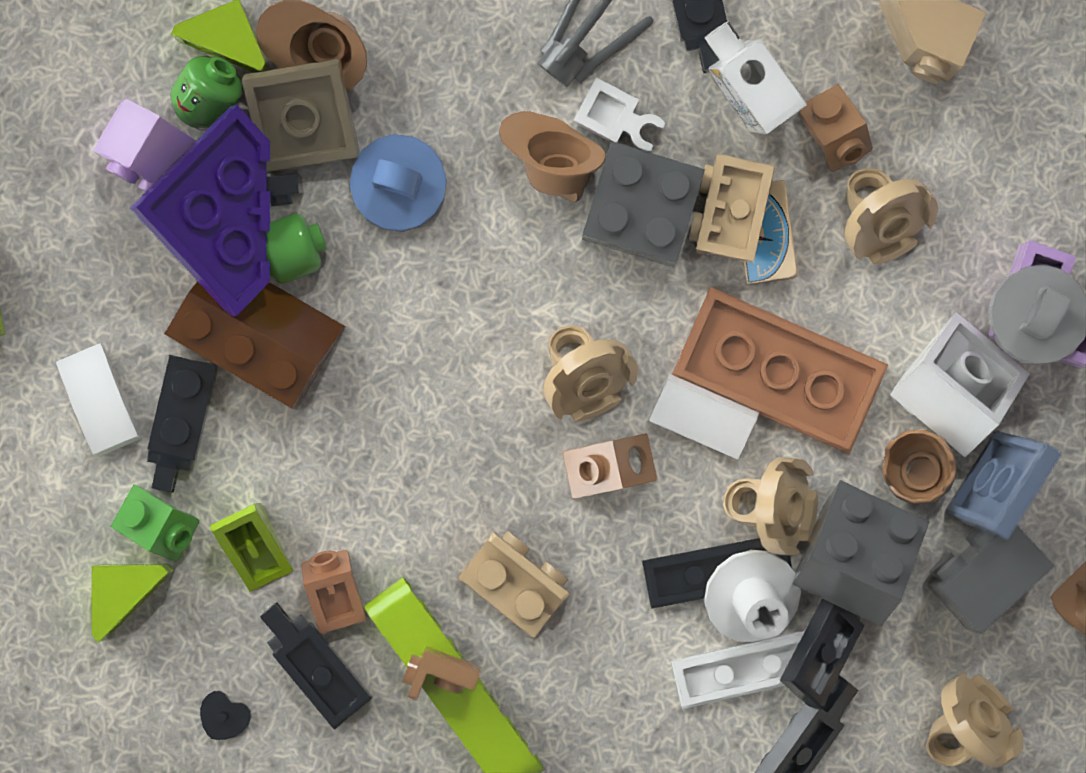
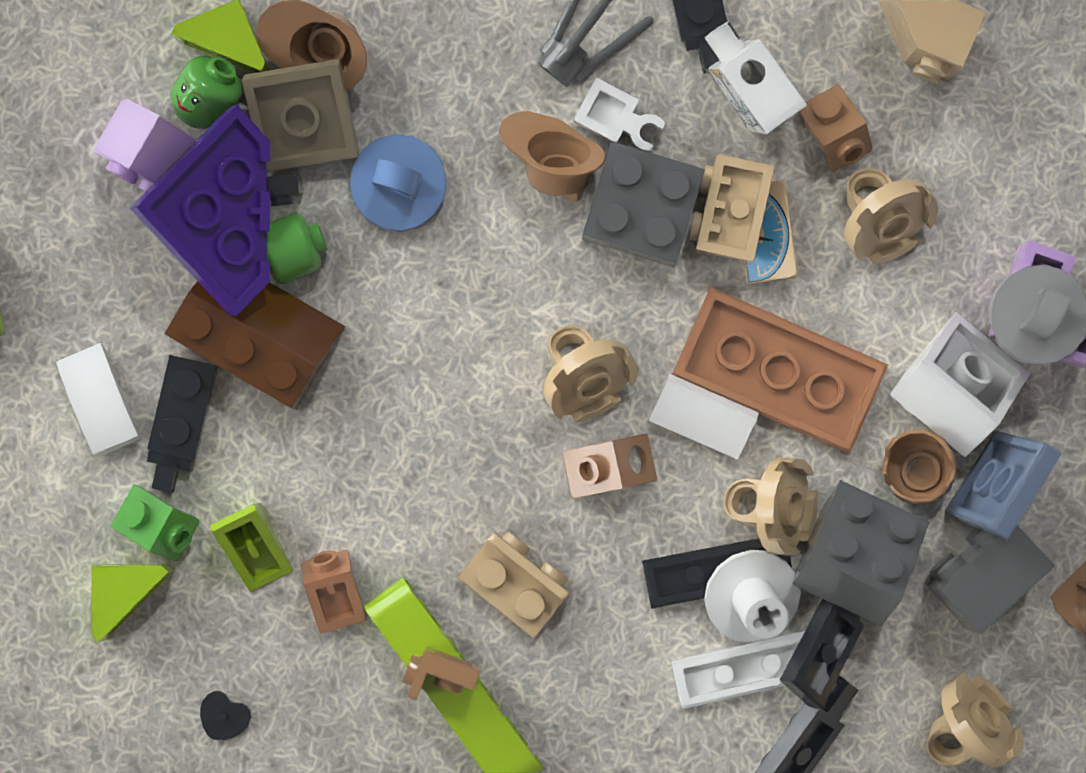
(315, 666): black hinge -> none

